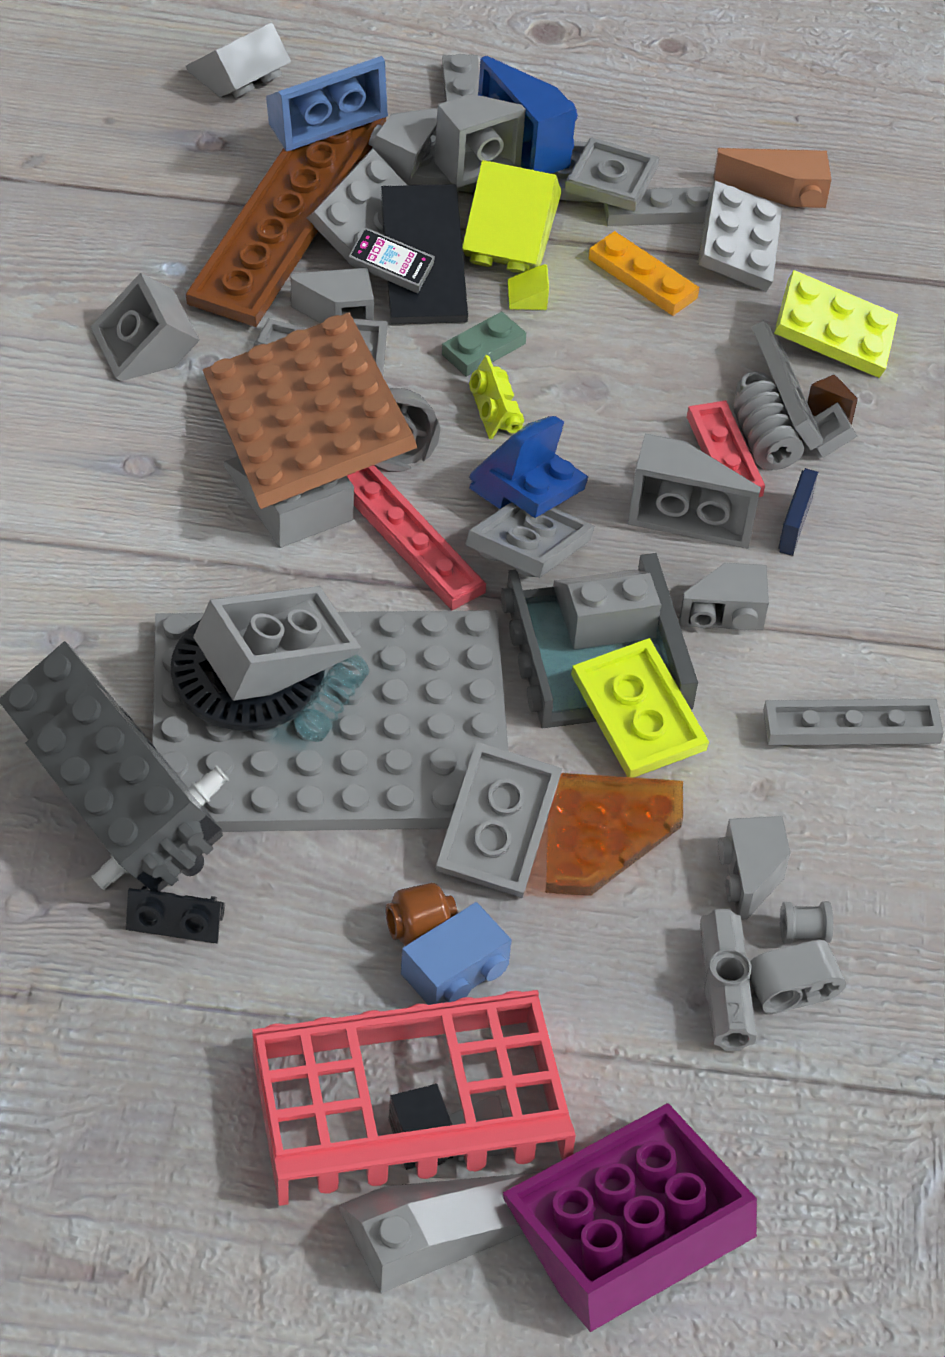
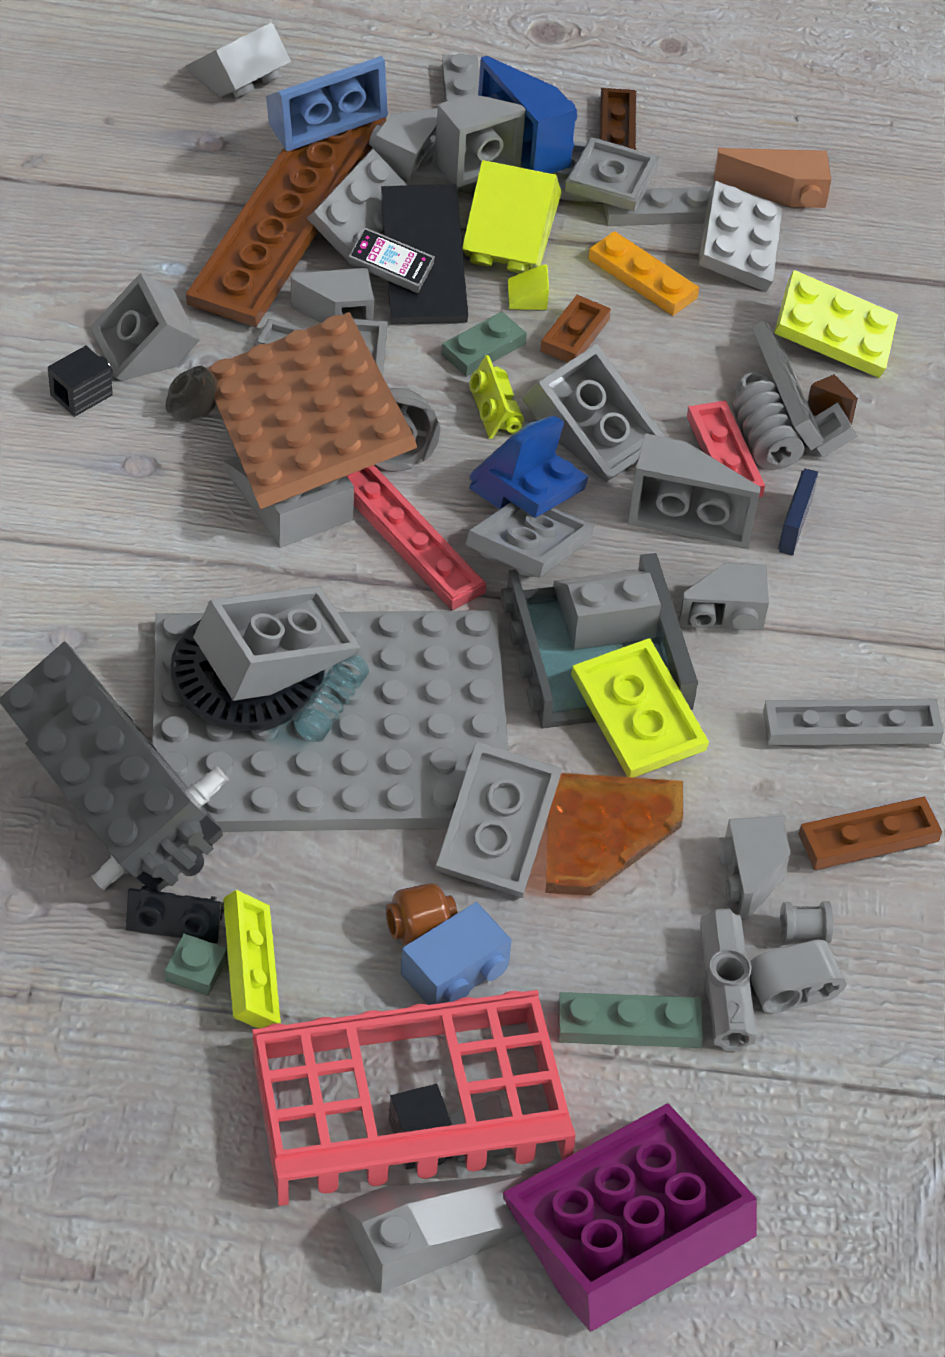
(80, 380): none -> black brick
(192, 394): none -> clear smoke plate
(196, 964): none -> sand green plate
(251, 960): none -> neon yellow plate
(575, 329): none -> dark orange plate
(598, 410): none -> light grey slope
(618, 117): none -> reddish brown tile
(630, 1020): none -> sand green plate
(869, 833): none -> dark orange plate

